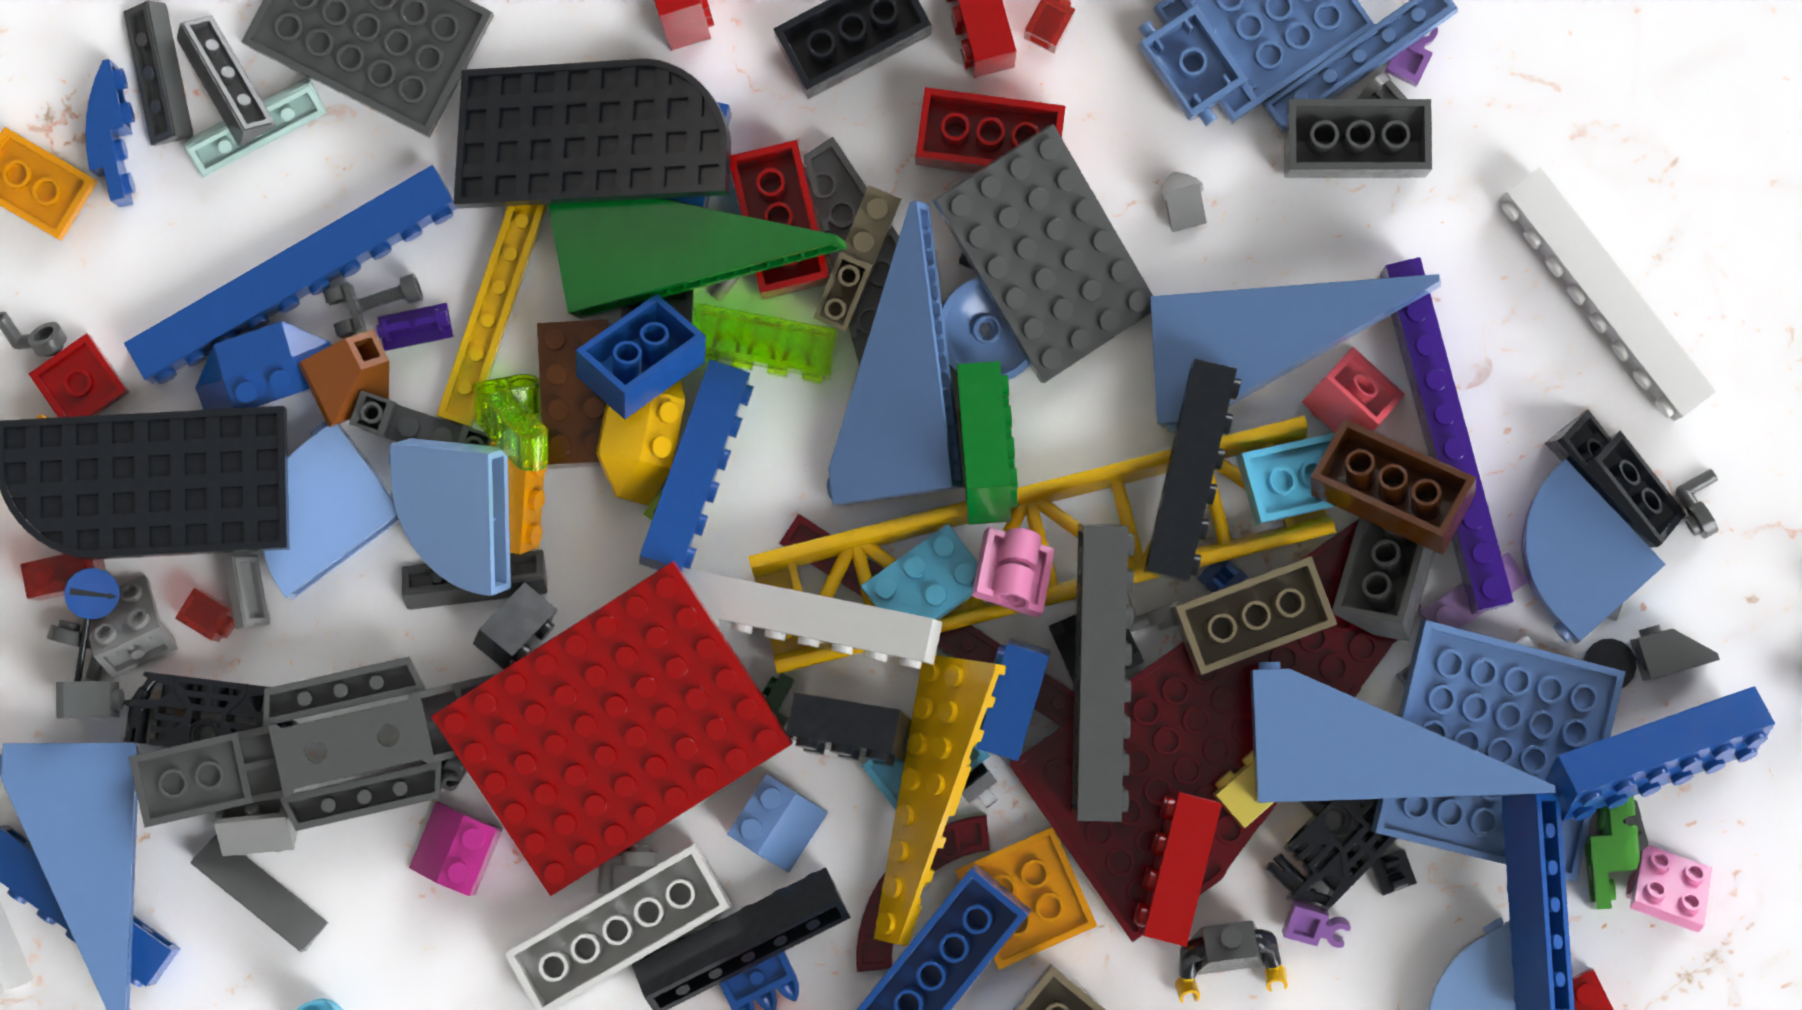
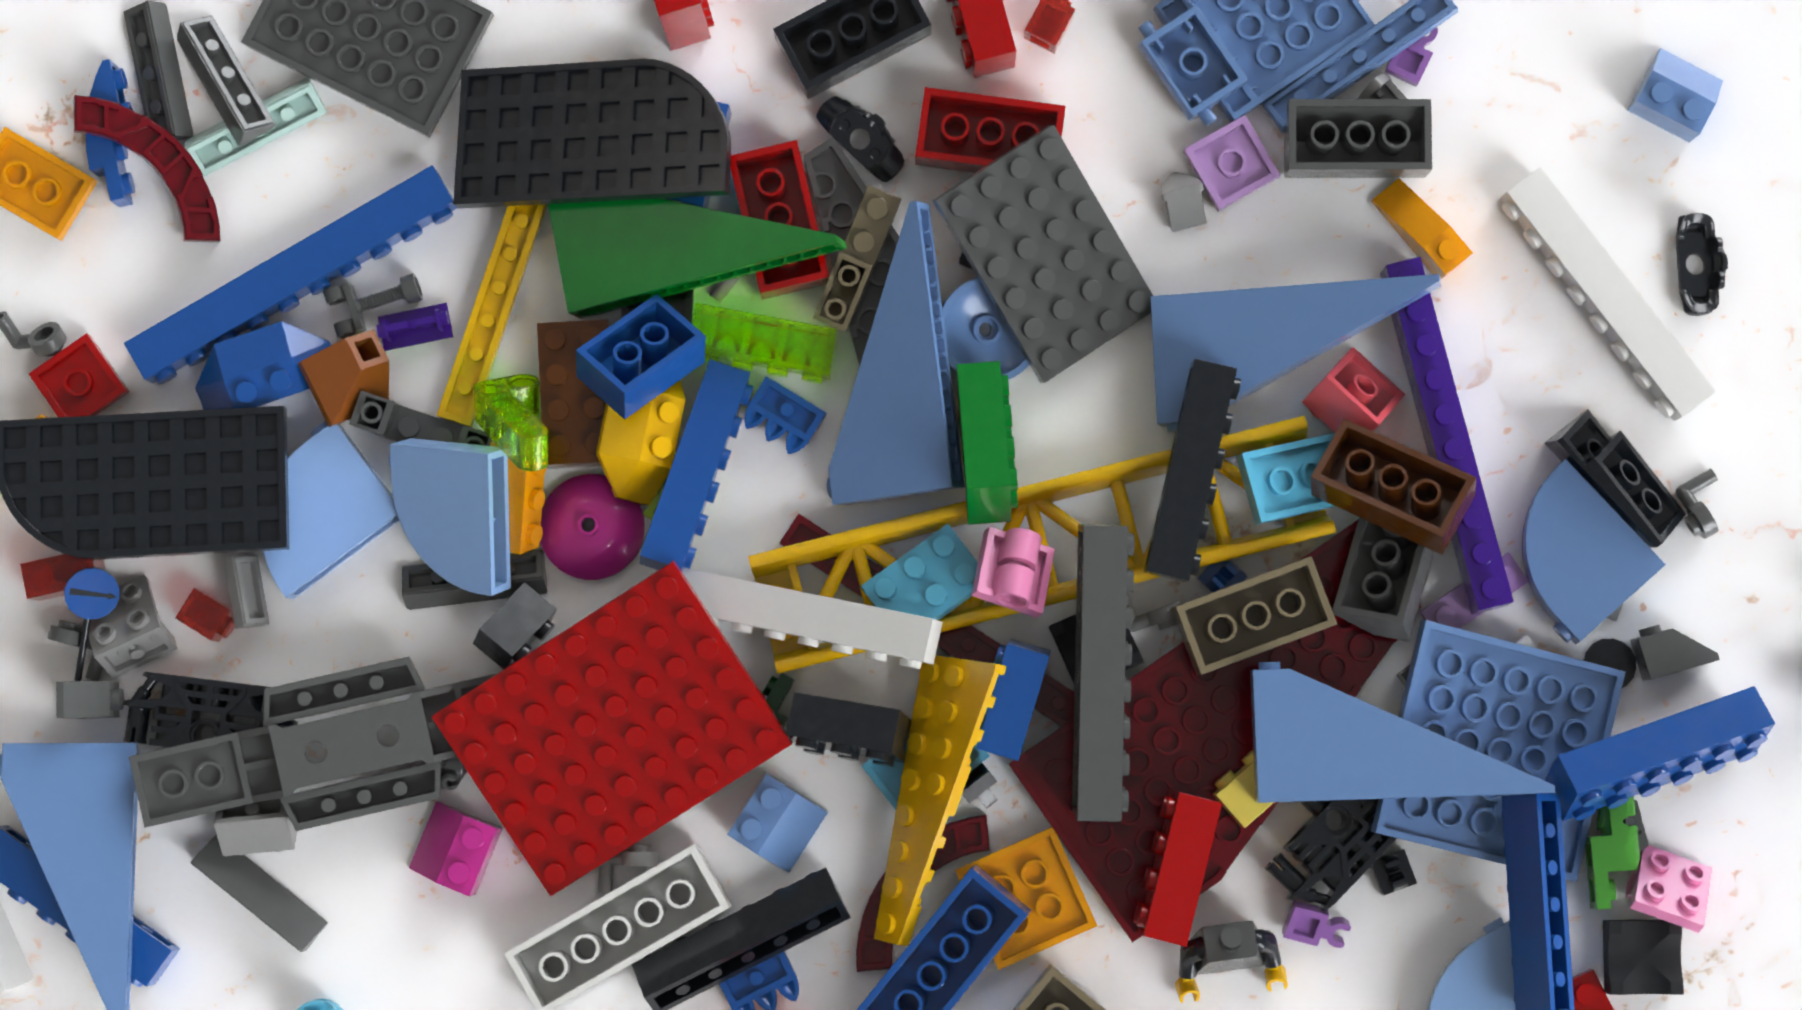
(162, 153): none -> dark red tile
(594, 553): none -> dark pink dish
(784, 413): none -> blue plate
(881, 155): none -> black piece
(1231, 163): none -> lavender plate
(1422, 229): none -> light orange slope
(1642, 957): none -> black brick
(1676, 96): none -> medium blue slope
(1697, 237): none -> black piece

